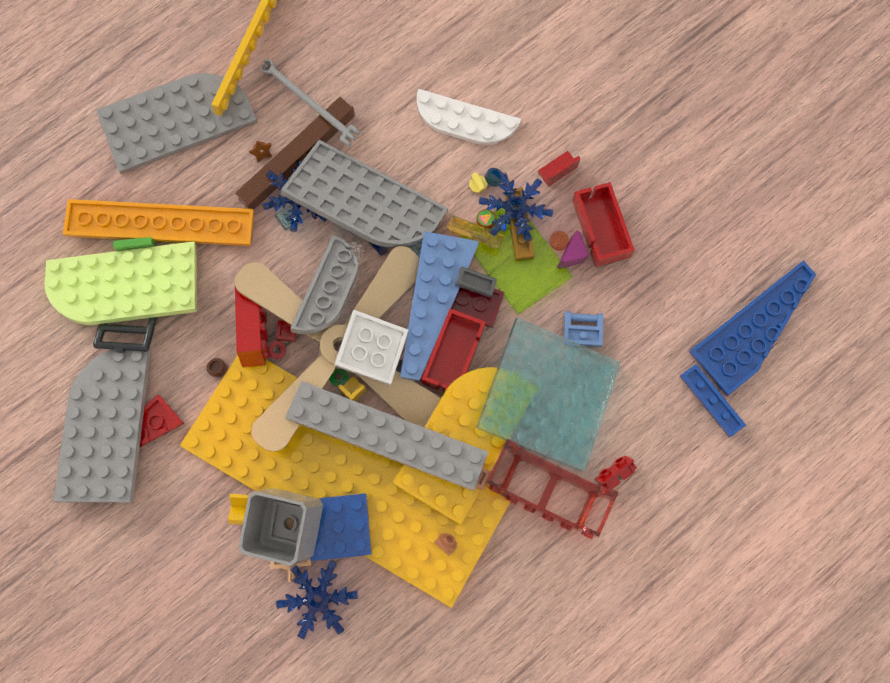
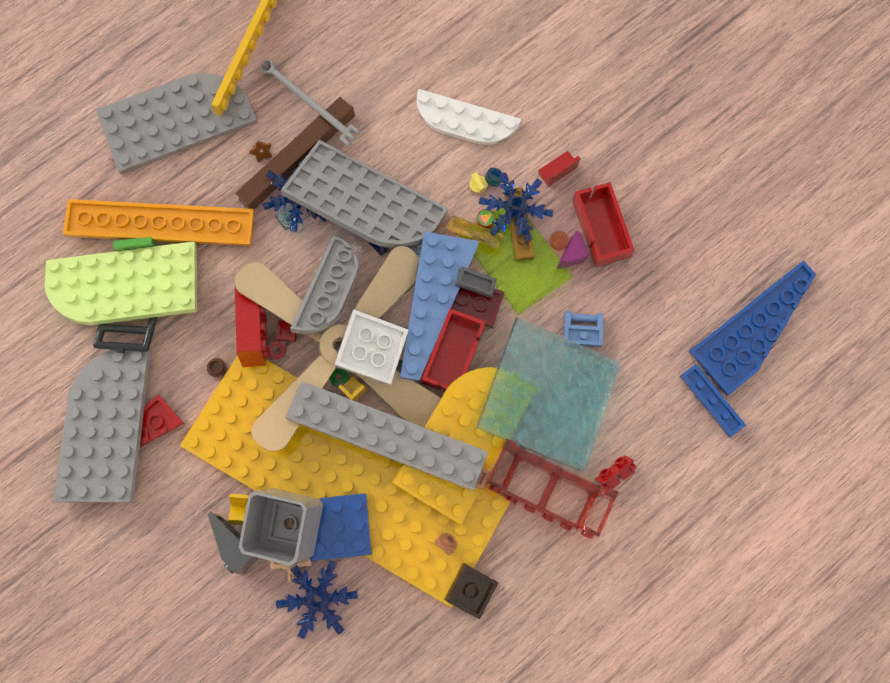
(228, 543): none -> dark grey slope
(471, 591): none -> dark brown tile

